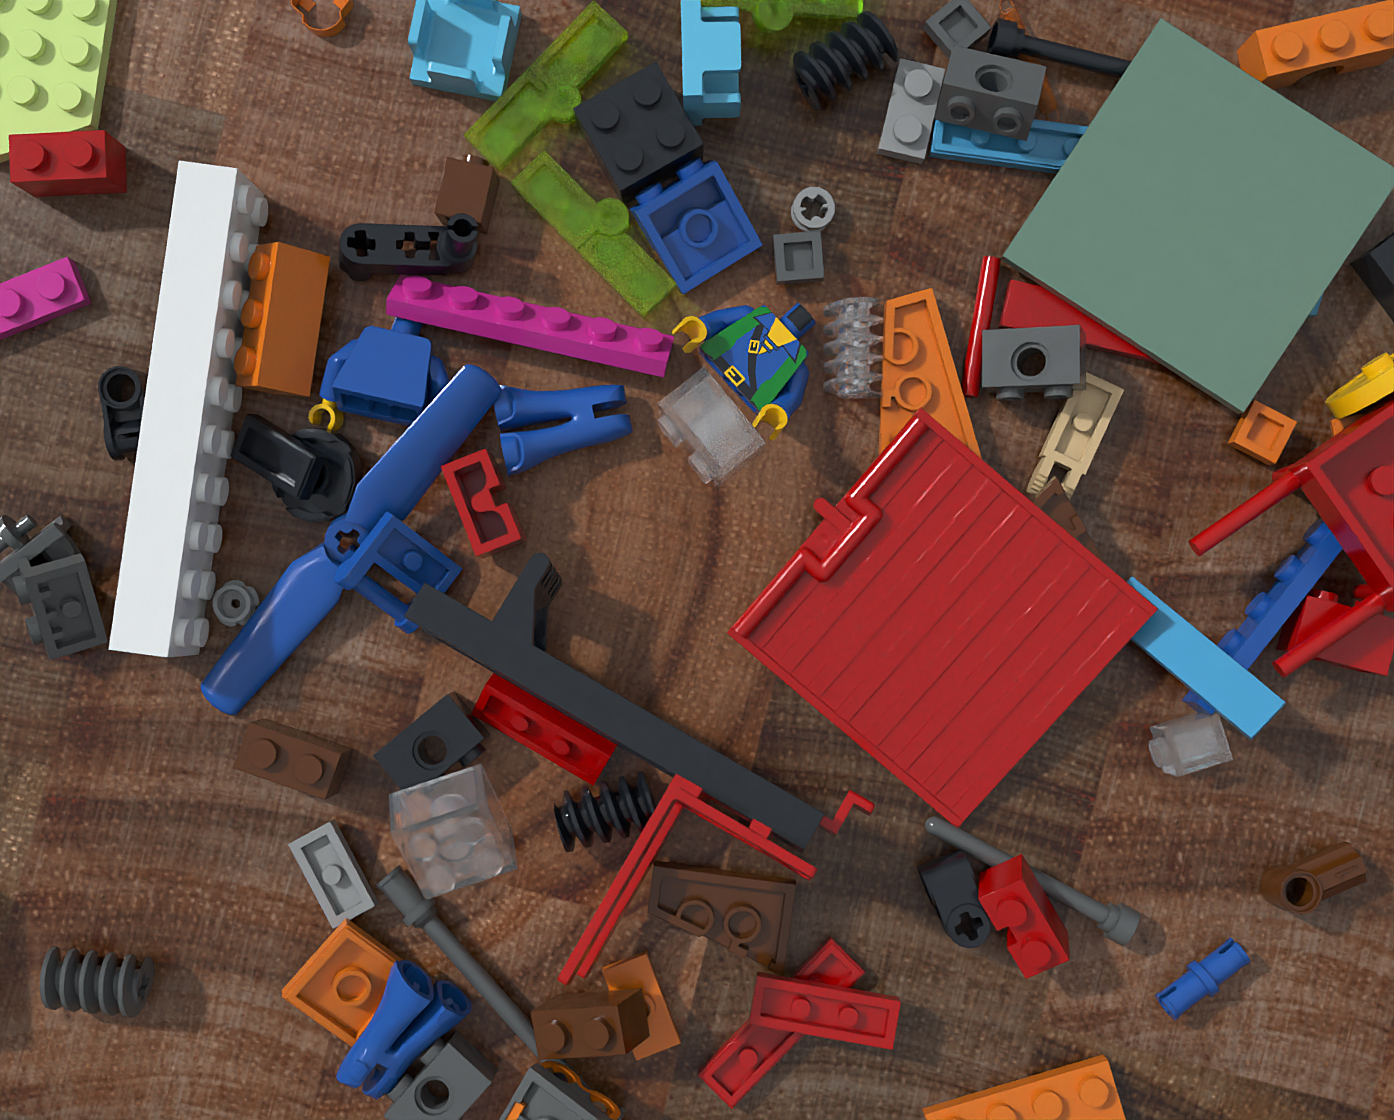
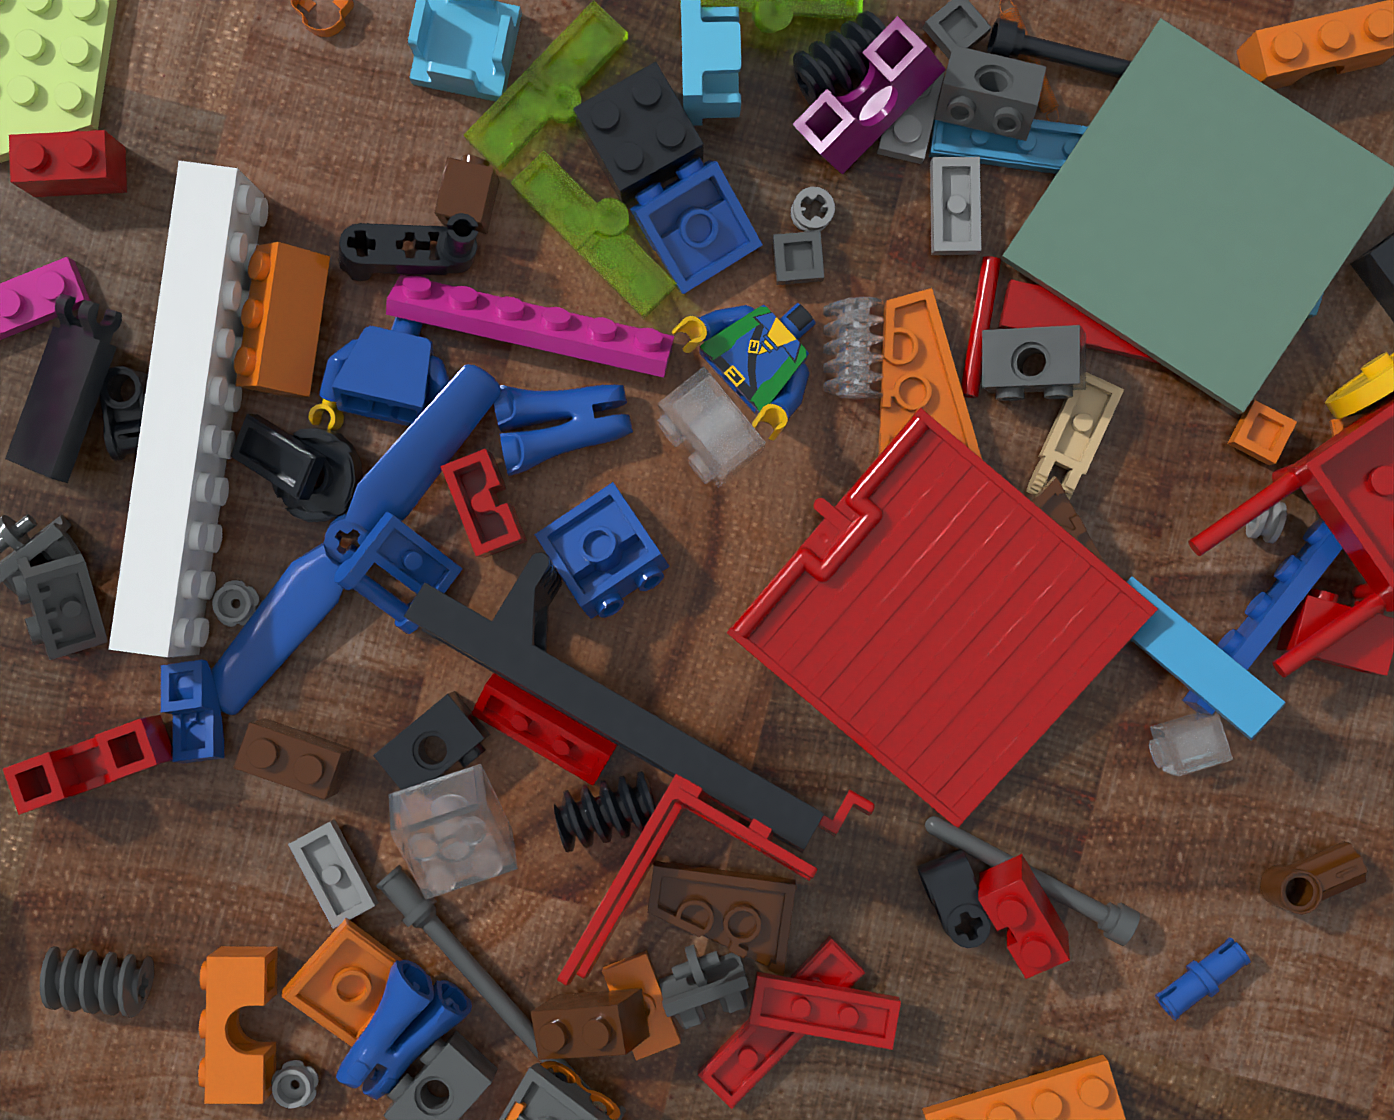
(65, 390): none -> black tile
(89, 764): none -> red arch
(193, 701): none -> blue slope
(235, 1065): none -> orange arch
(285, 1093): none -> light grey plate
(603, 552): none -> blue plate
(701, 982): none -> dark grey hips
(897, 76): none -> magenta arch
(955, 206): none -> light grey plate
(1268, 524): none -> light grey bush

